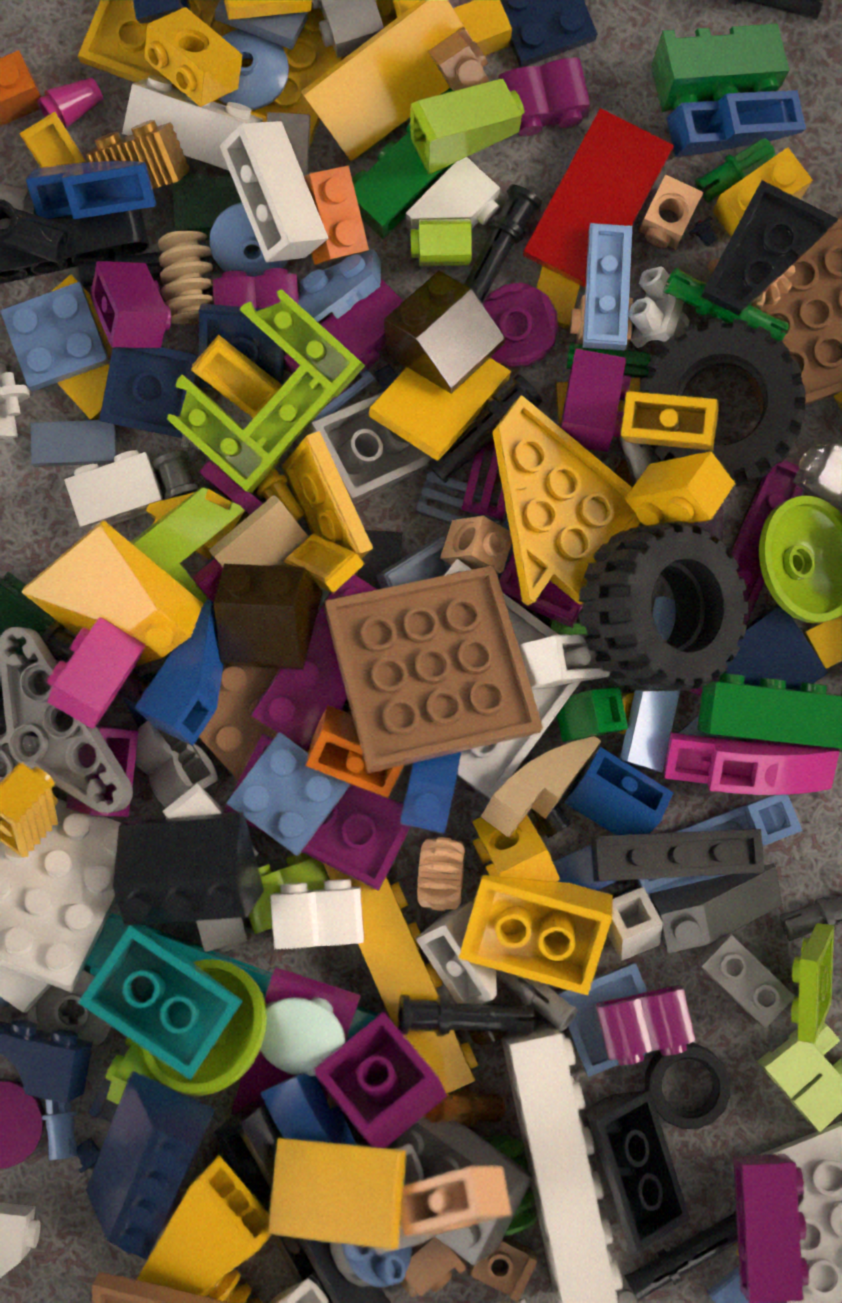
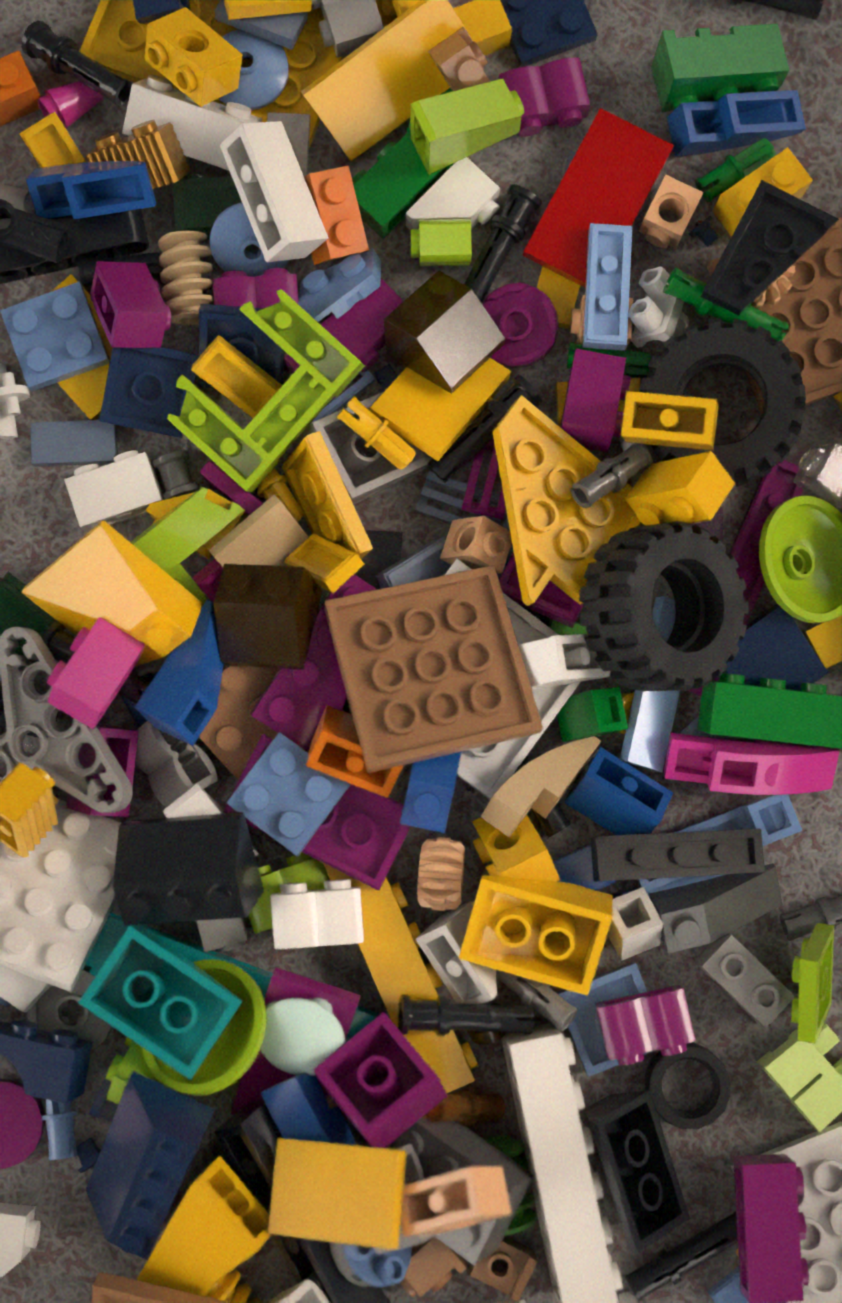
(64, 57): none -> black pin
(377, 434): none -> yellow axle
(611, 475): none -> dark grey pin

